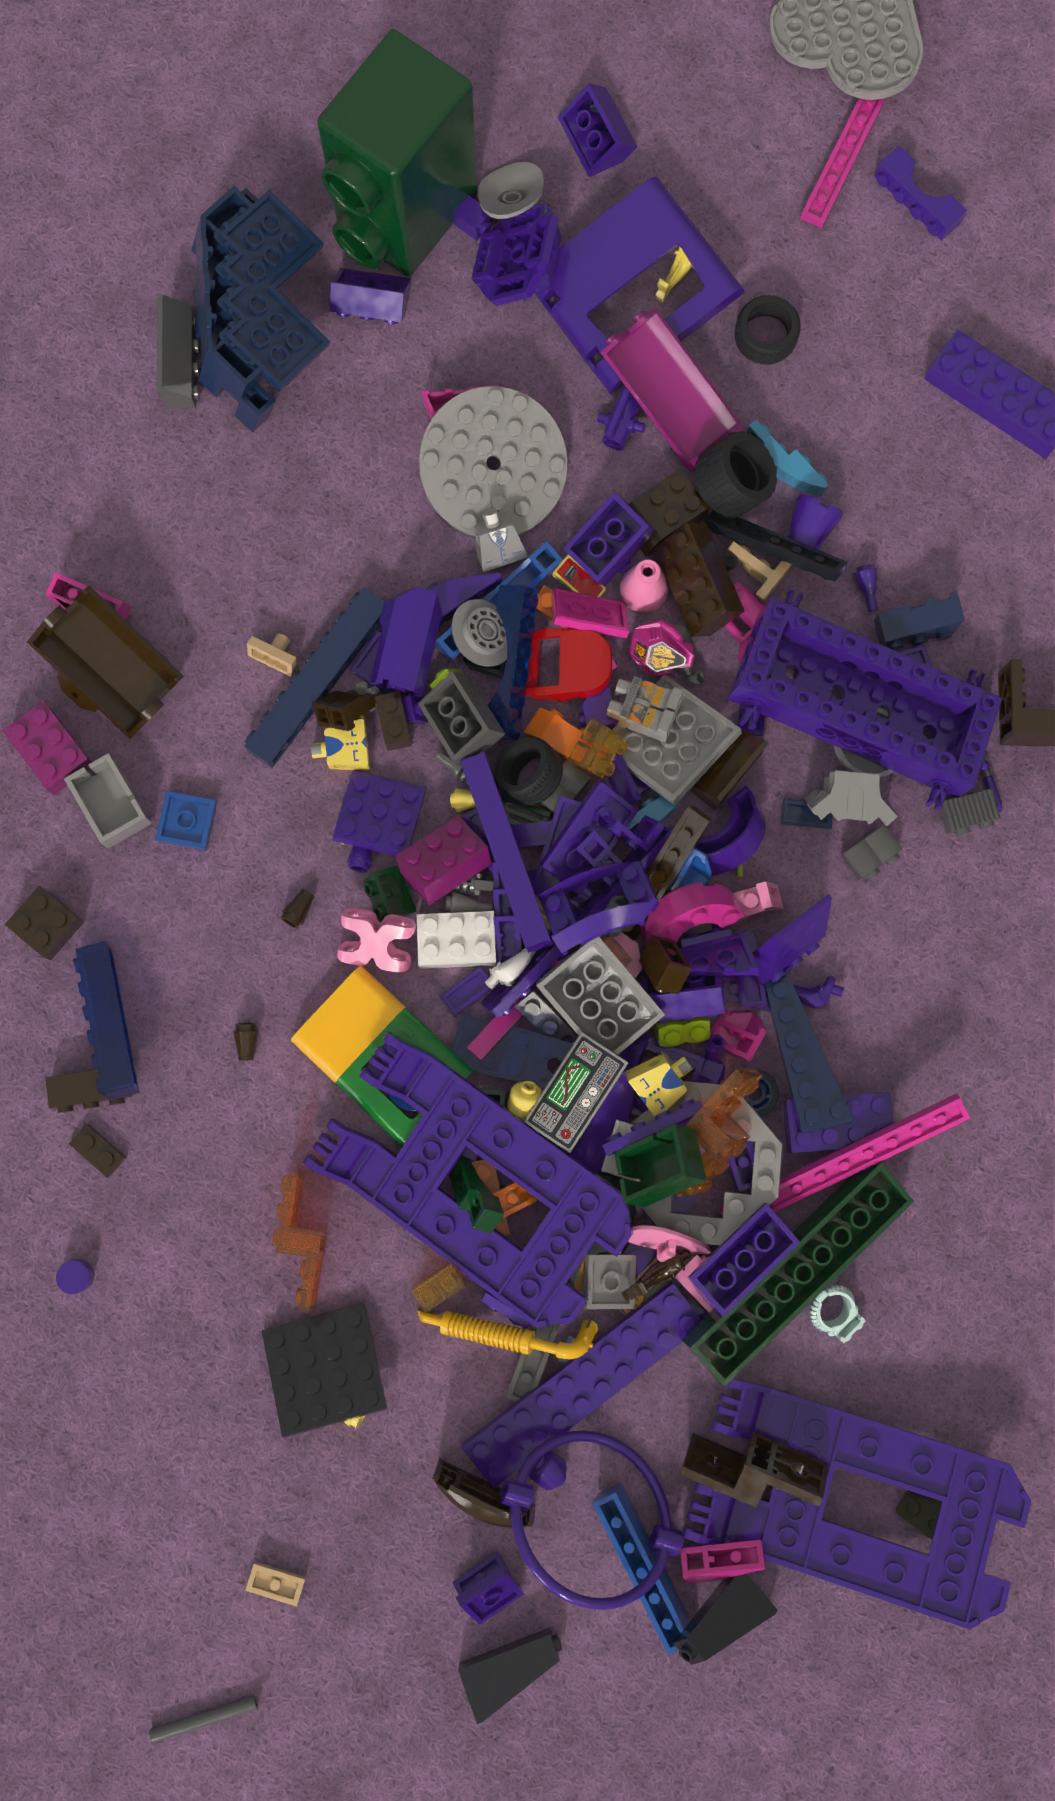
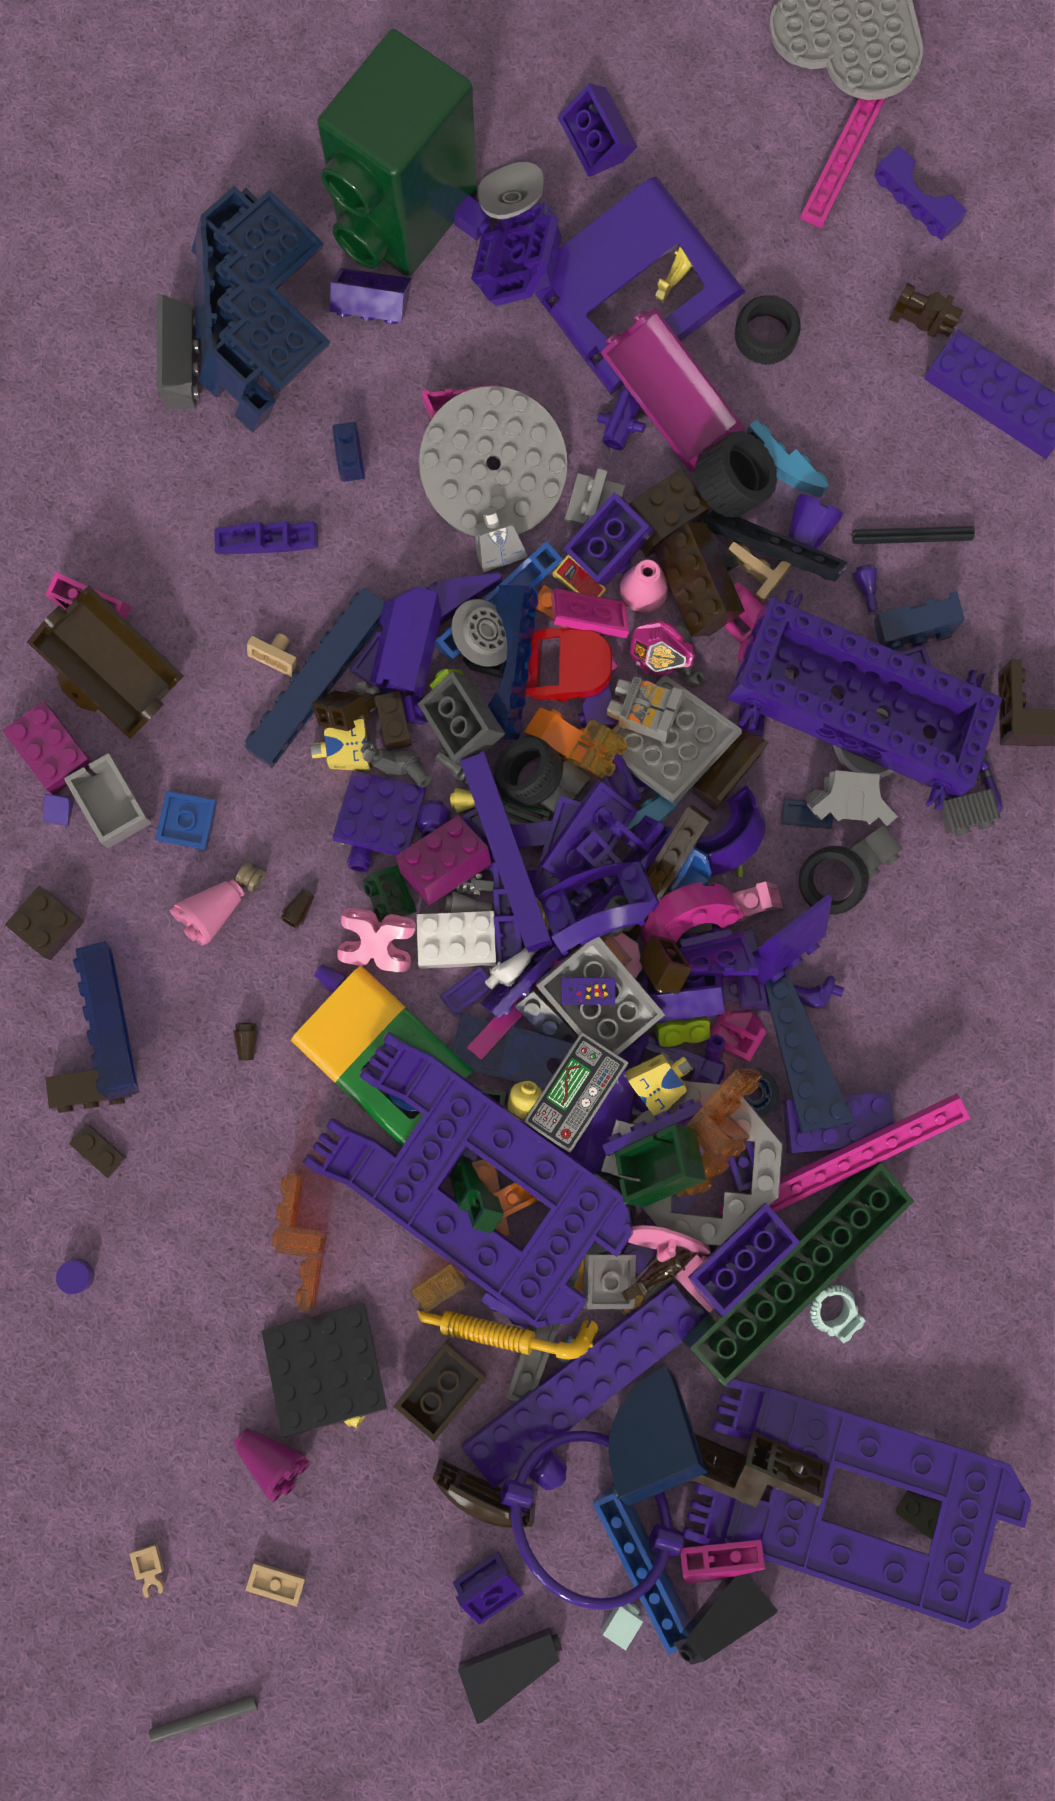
(57, 809): none -> dark purple slope
(147, 1565): none -> tan plate
(207, 910): none -> bright pink cone
(250, 876): none -> dark tan wheel
(266, 538): none -> dark purple slope
(270, 1462): none -> magenta cone
(330, 978): none -> dark purple cone
(348, 451): none -> clear blue brick
(396, 763): none -> dark grey arm
(432, 816): none -> dark purple head
(440, 1391): none -> dark brown brick
(588, 991): none -> dark purple tile
(589, 495): none -> light grey bracket
(623, 1625): none -> light aqua brick
(653, 1440): none -> dark blue brick
(845, 855): none -> black tyre
(912, 535): none -> black axle
(928, 313): none -> dark brown hips

